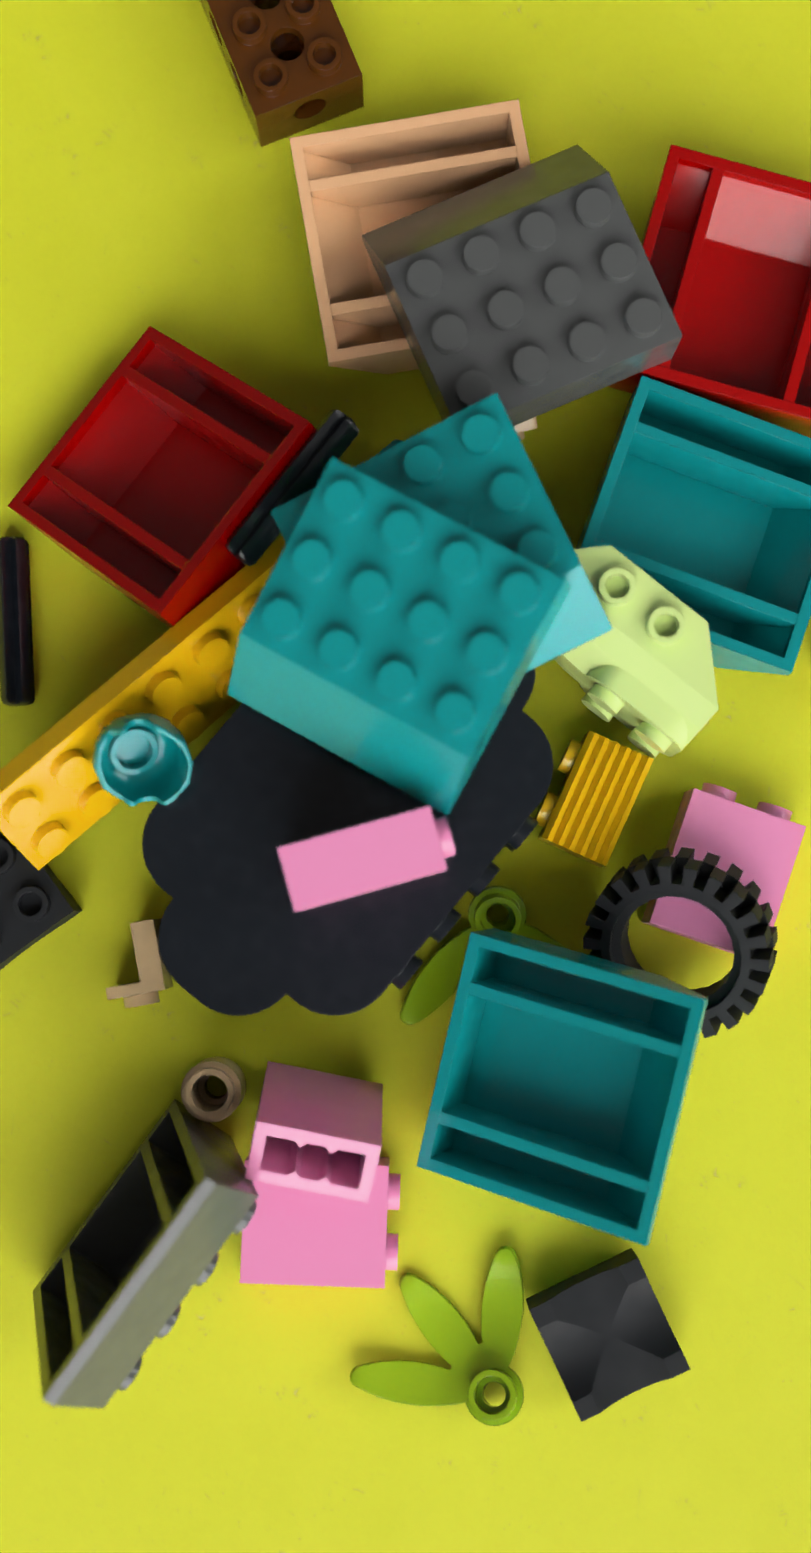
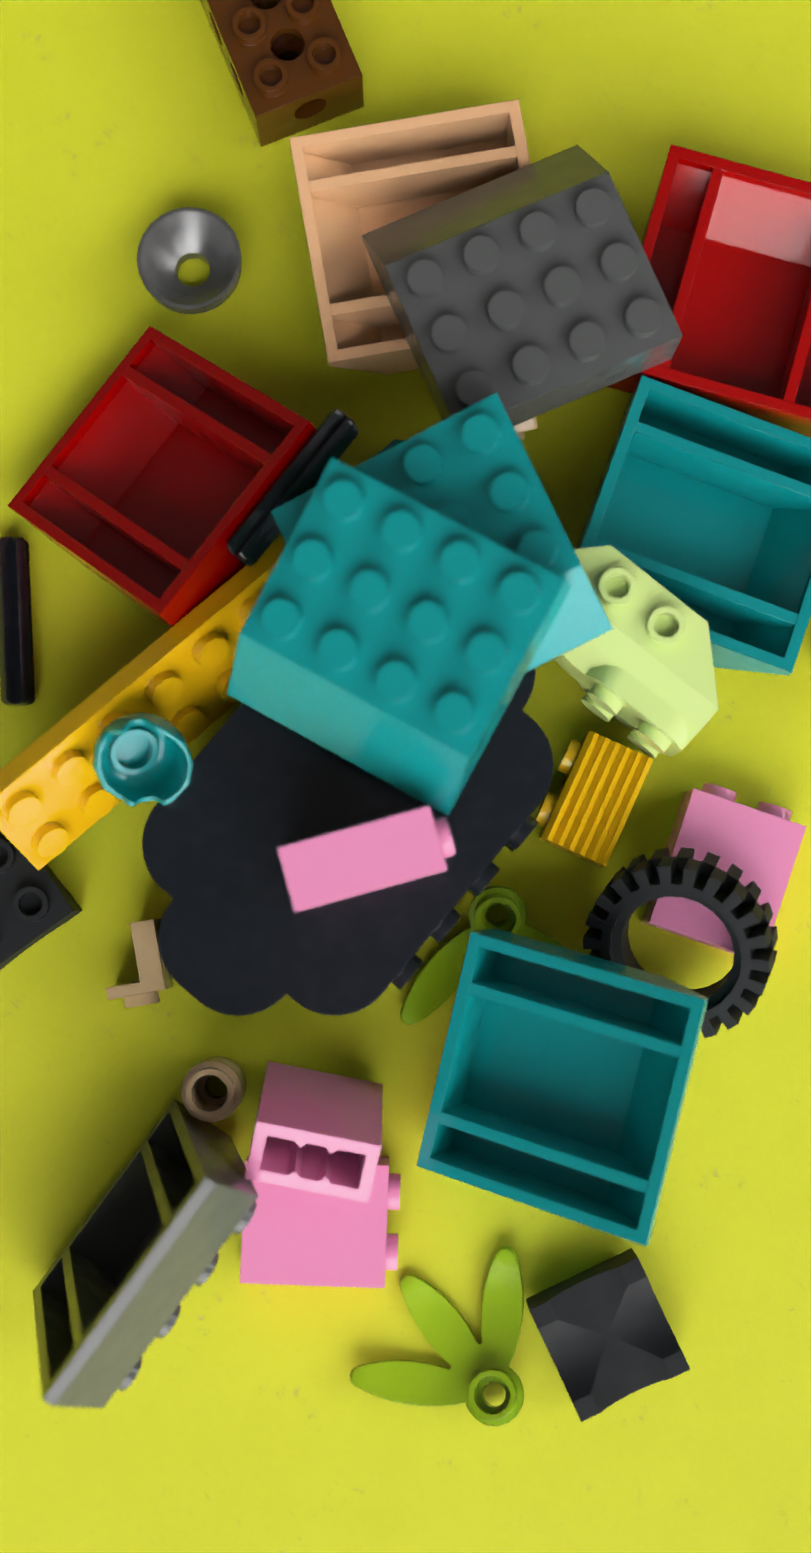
(184, 236): none -> flat silver piece

